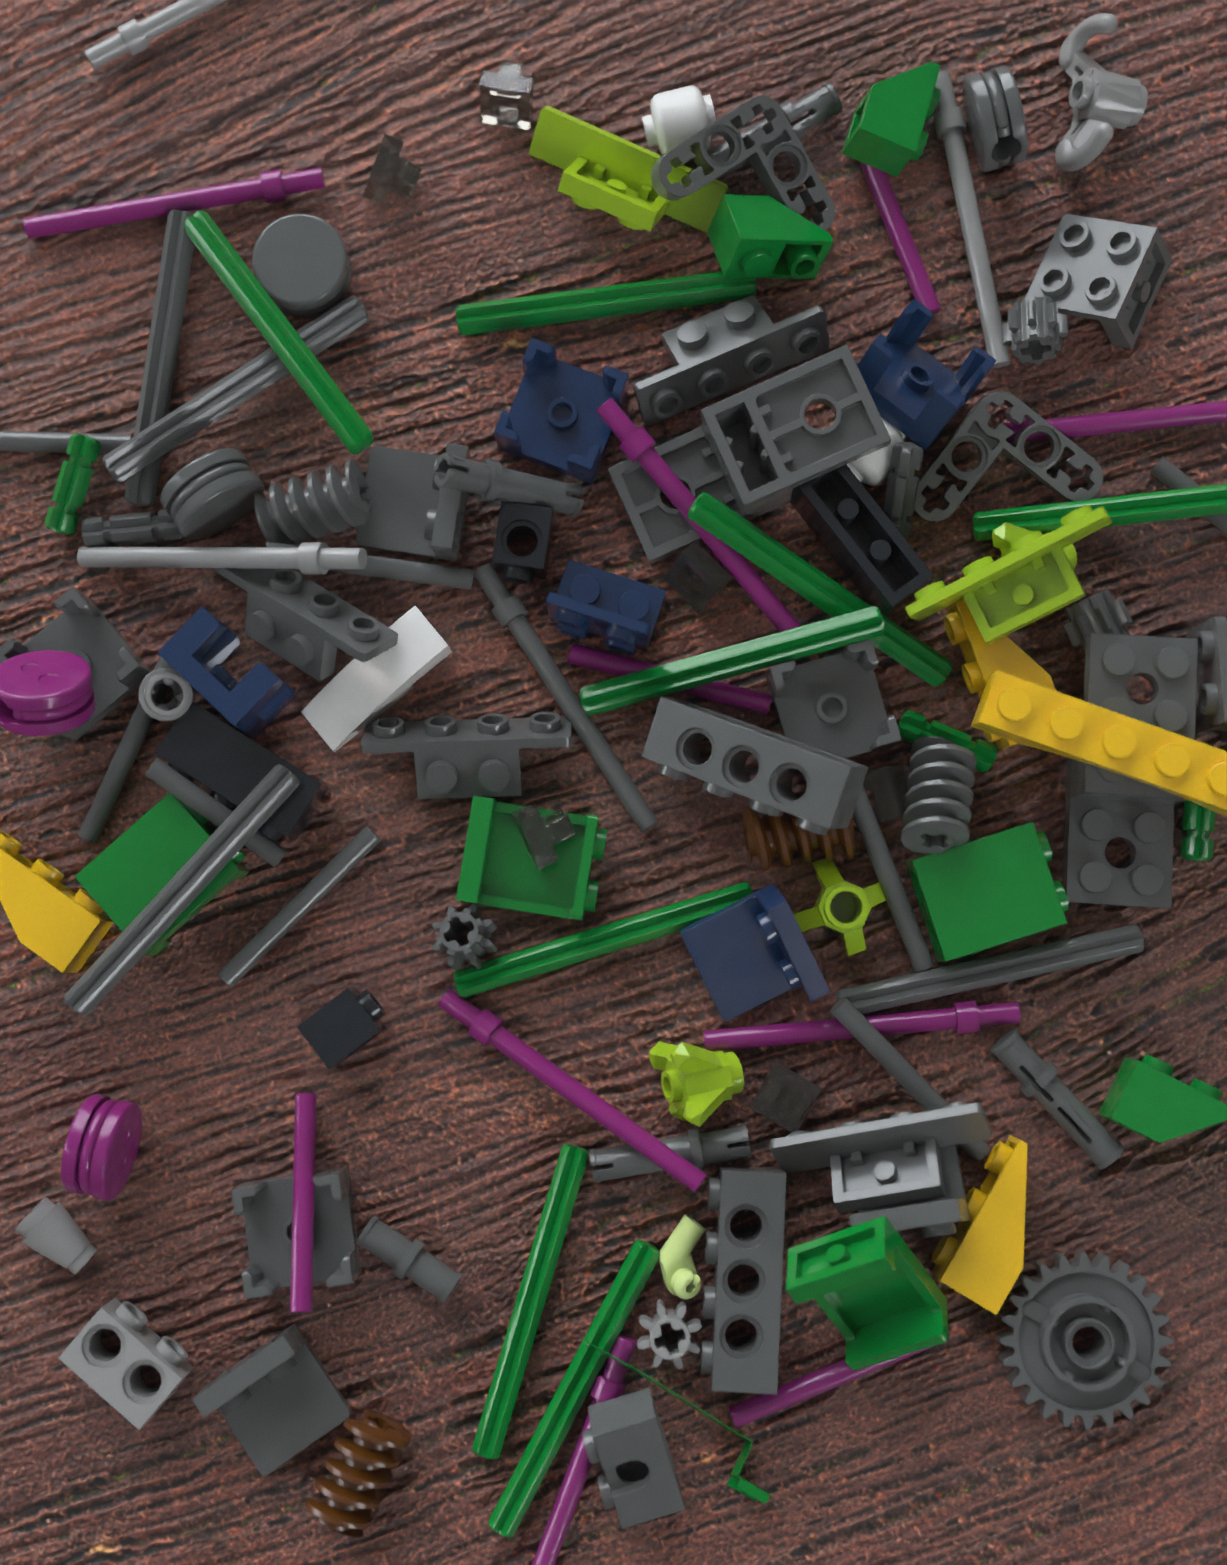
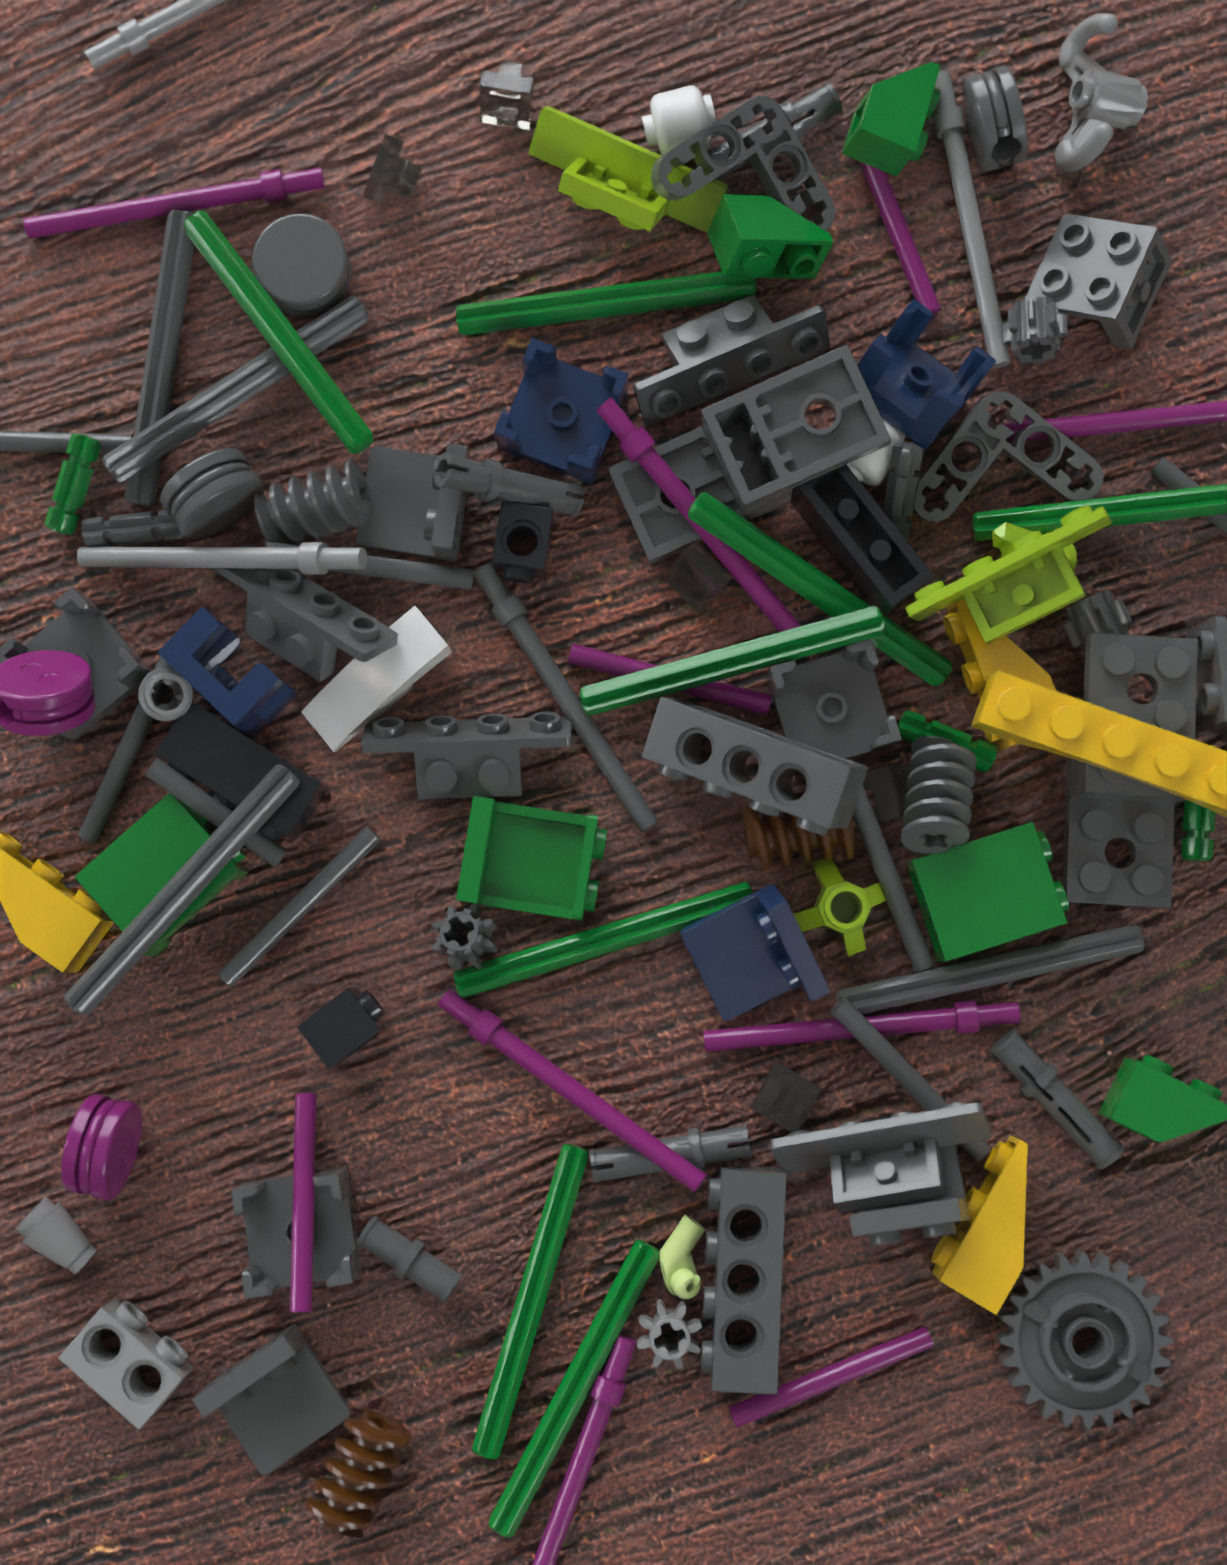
(542, 833): clear smoke tile -> none
(605, 607): dark blue bracket -> none
(635, 1458): dark grey brick -> none
(696, 1079): lime rock -> none
(734, 1481): green piece -> none
(870, 1291): green panel -> none

